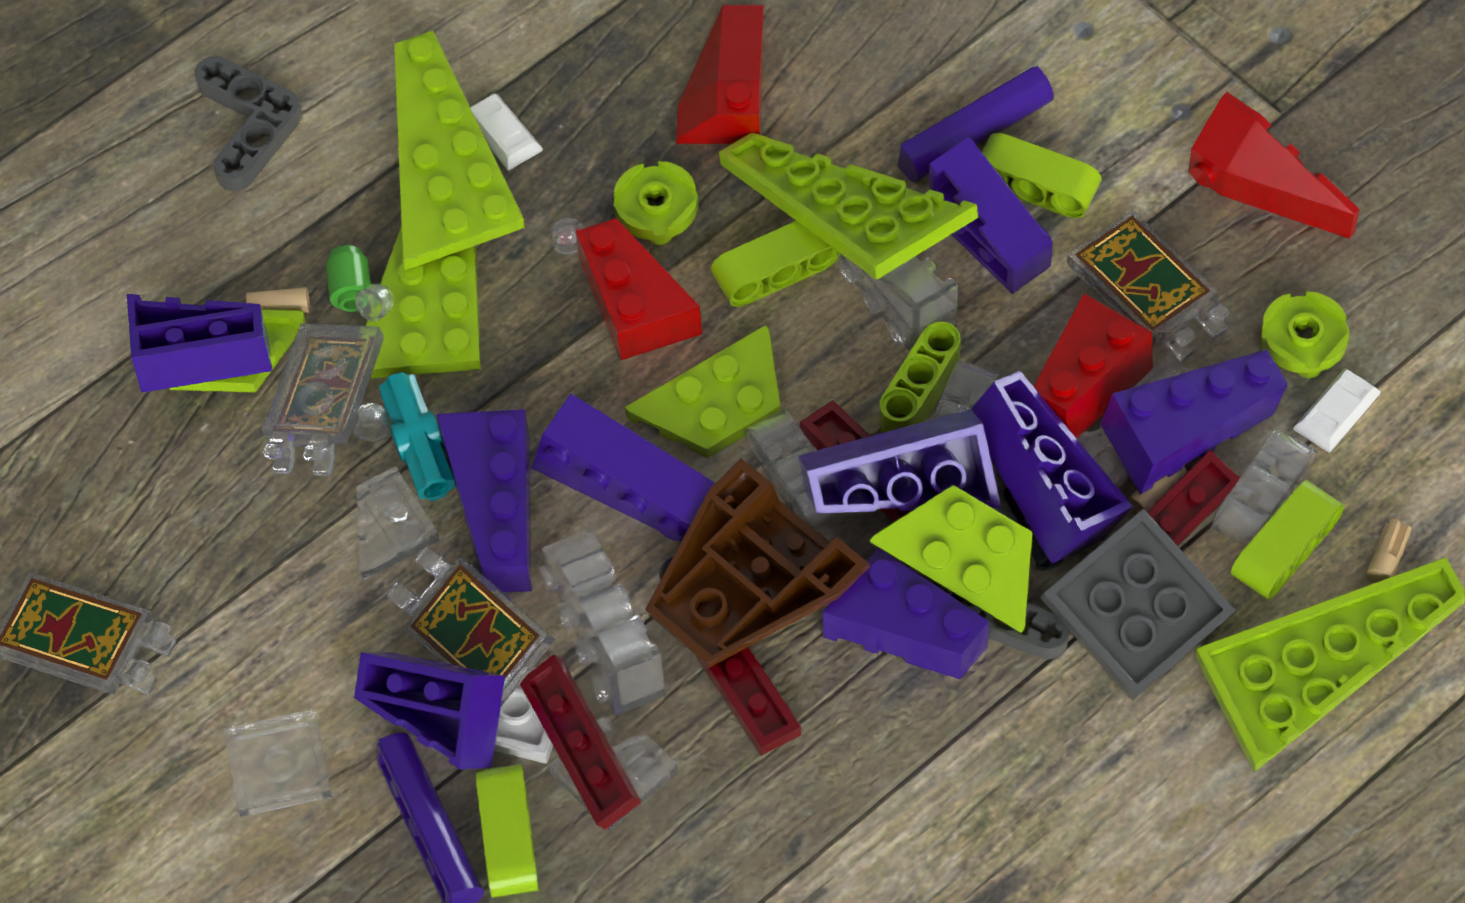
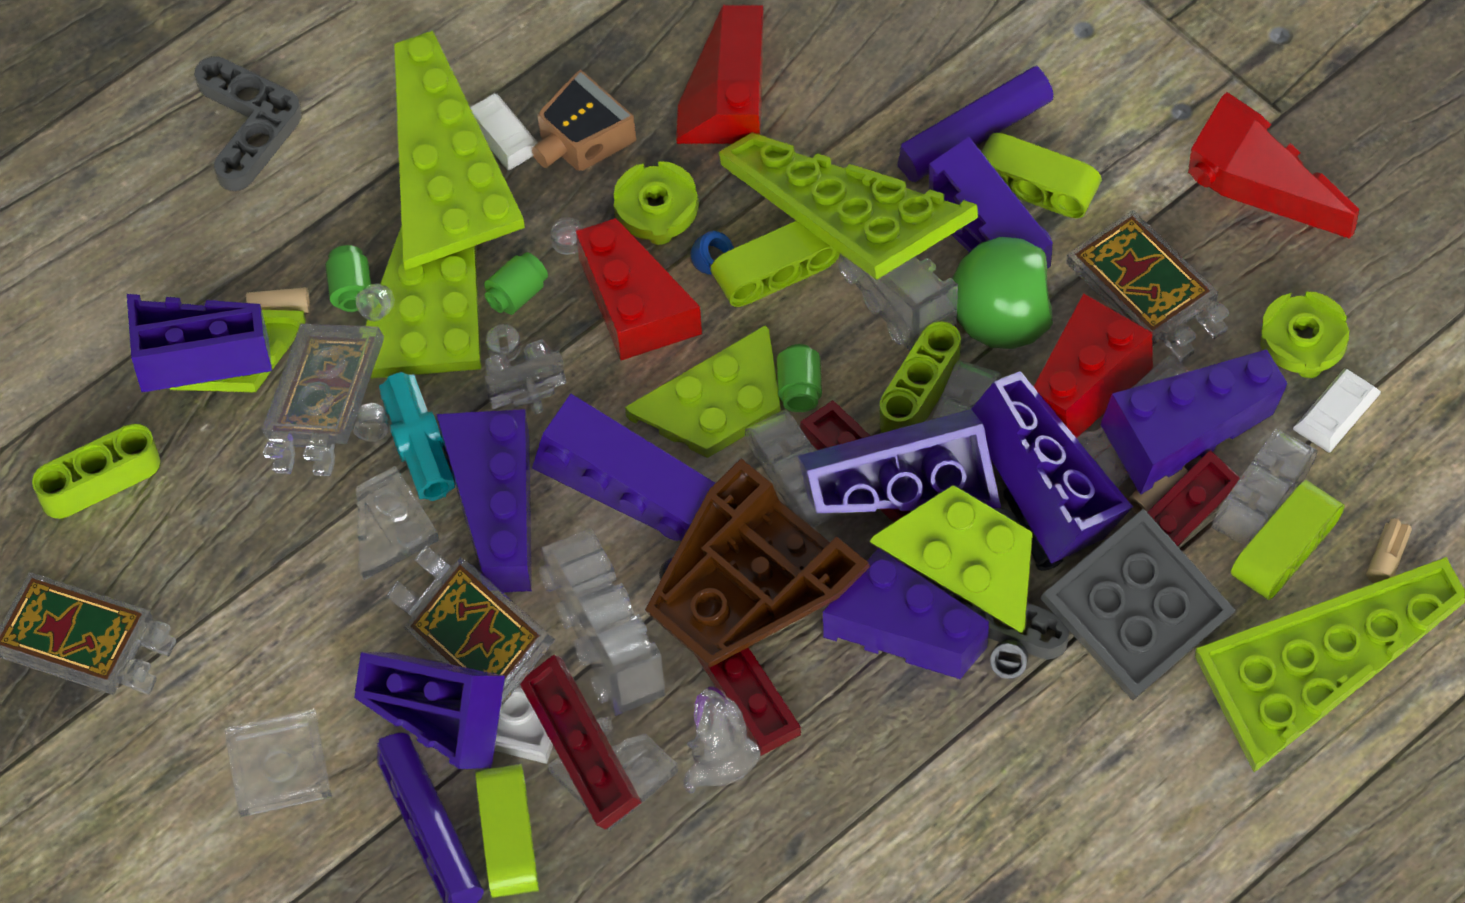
(107, 453): none -> lime beam
(513, 338): none -> clear hinge
(515, 283): none -> bright green brick
(526, 381): none -> clear hips
(582, 125): none -> torso
(699, 252): none -> blue piece
(721, 743): none -> clear hair
(799, 378): none -> bright green brick
(1004, 293): none -> bright green cylinder
(1008, 666): none -> hinge

